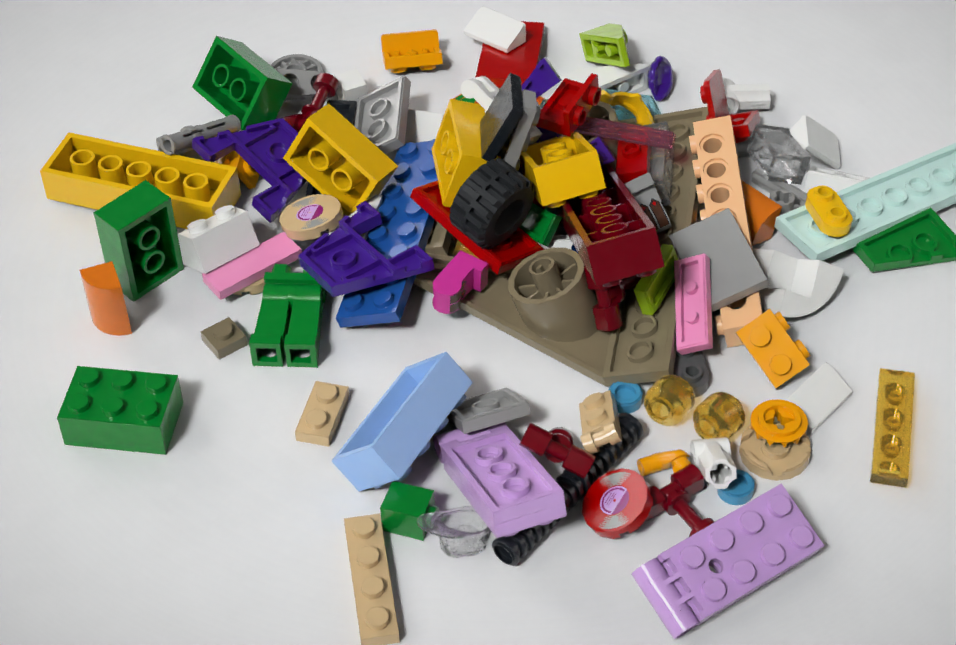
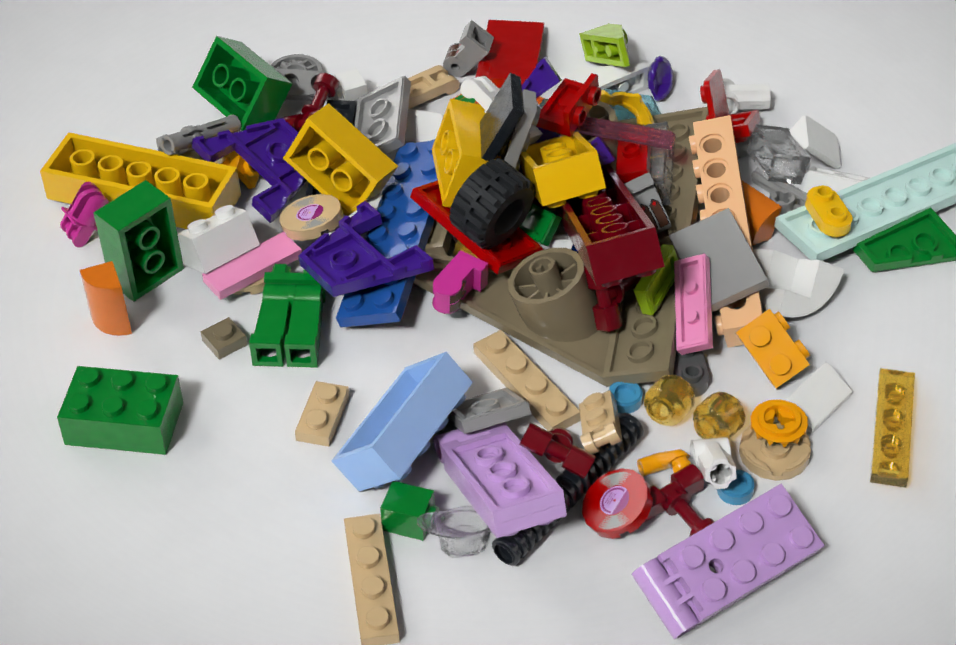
(79, 217): none -> dark pink arm
(411, 50): light orange bracket -> none
(430, 85): none -> tan plate
(471, 49): none -> light grey leg
(496, 30): white slope -> none
(527, 381): none -> tan plate

